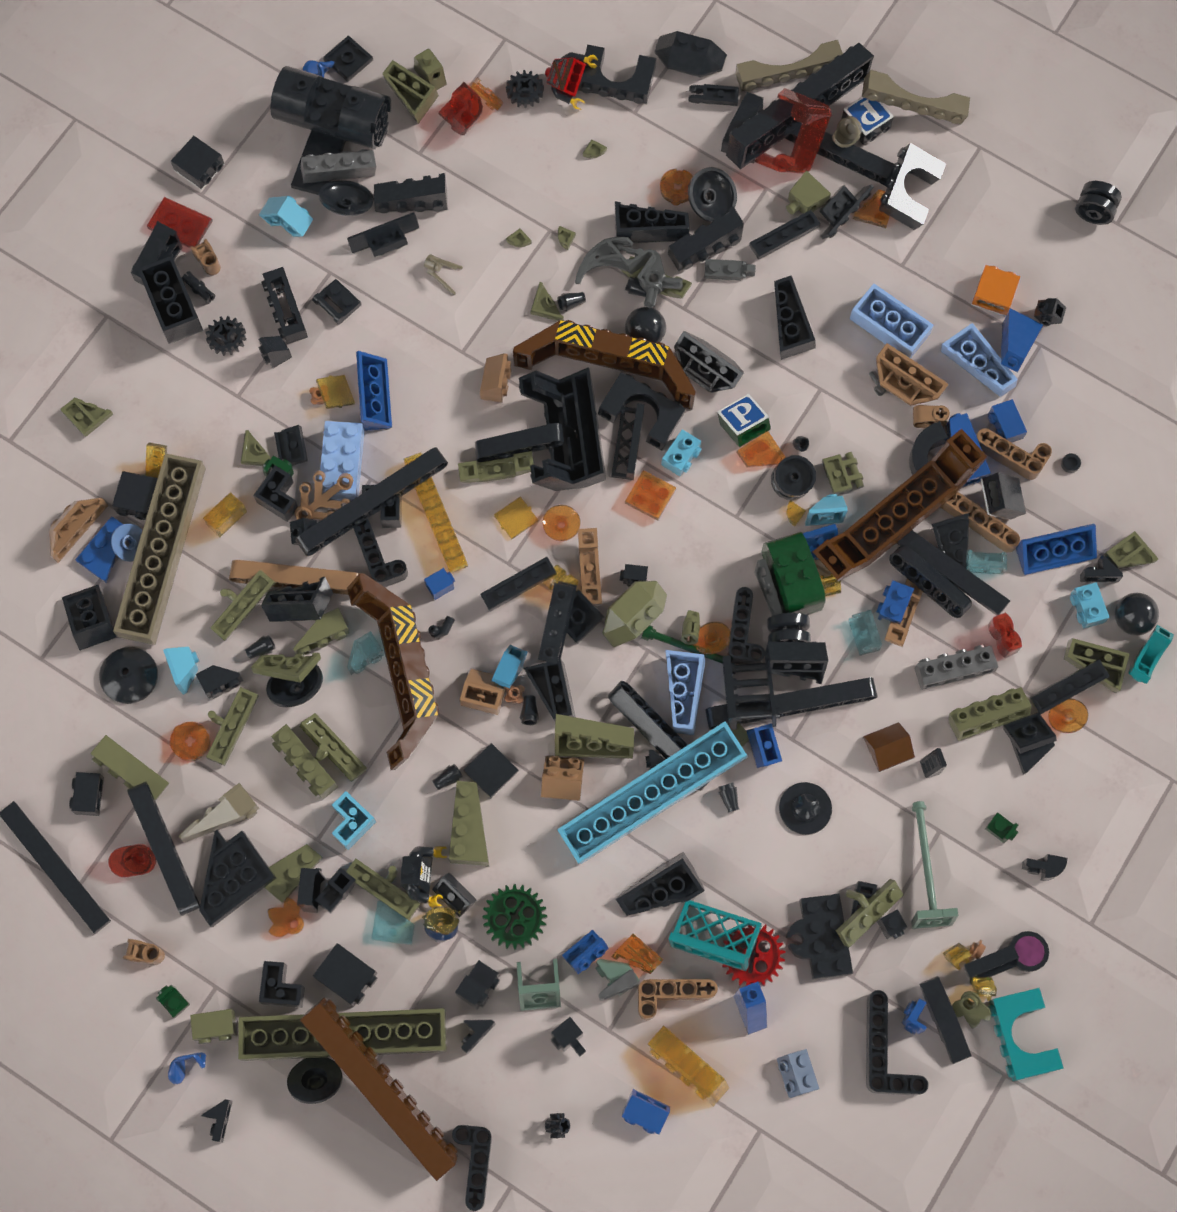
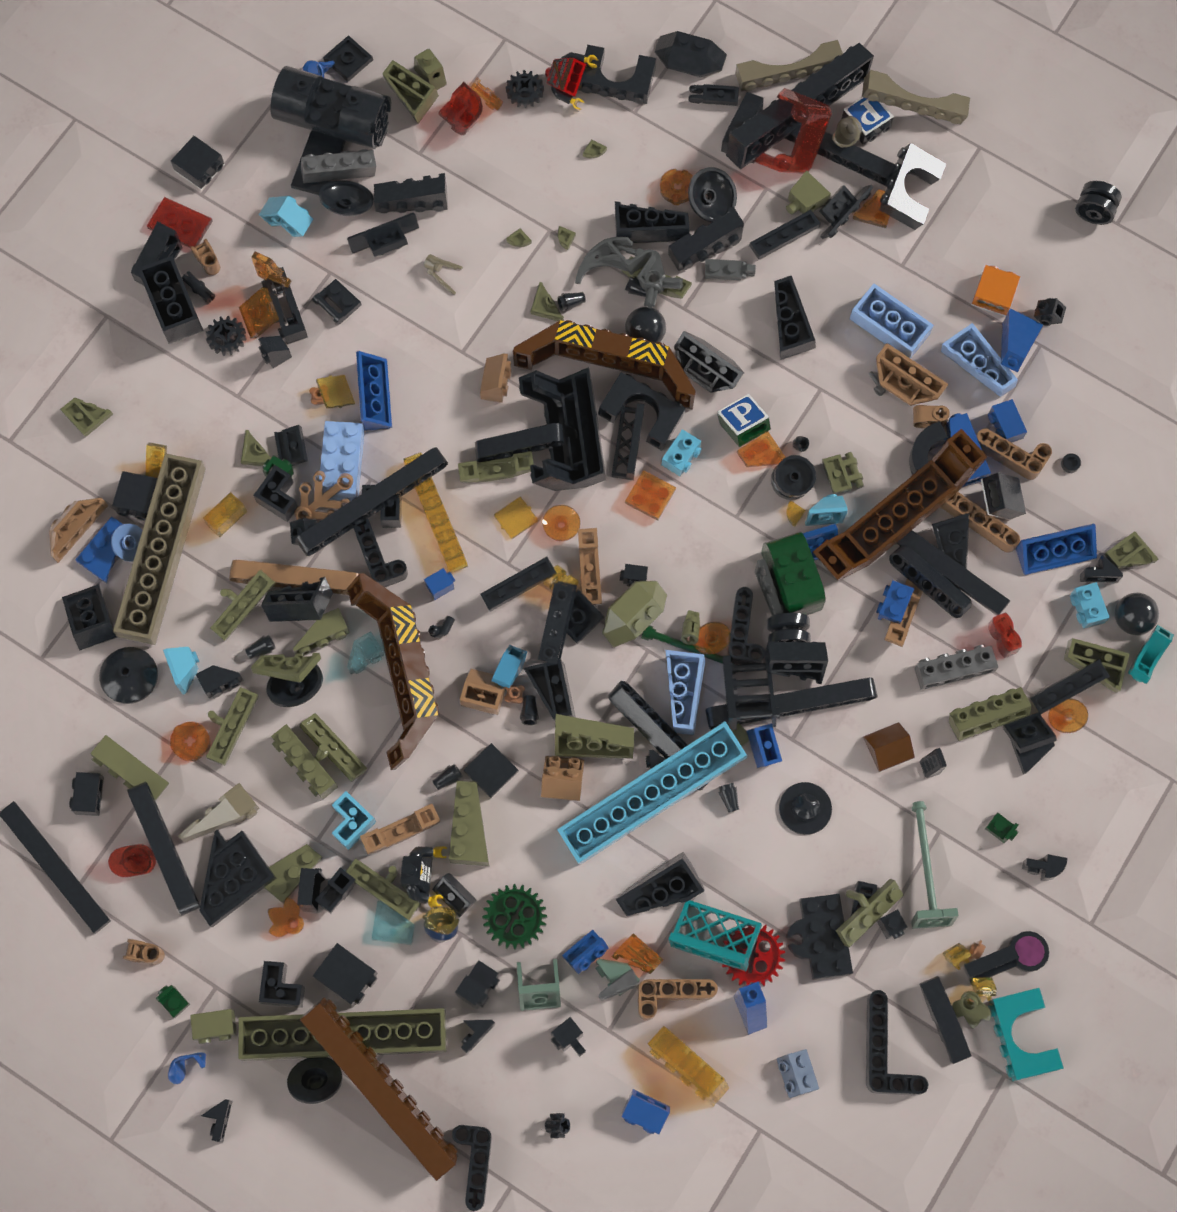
(258, 313): none -> clear orange plate
(267, 269): none -> clear orange wing
(400, 830): none -> medium nougat slope
(831, 585): clear yellow tile -> none
(865, 632): clear light blue hinge -> none
(912, 1013): blue bracket -> none
(987, 562): clear light blue hinge -> none

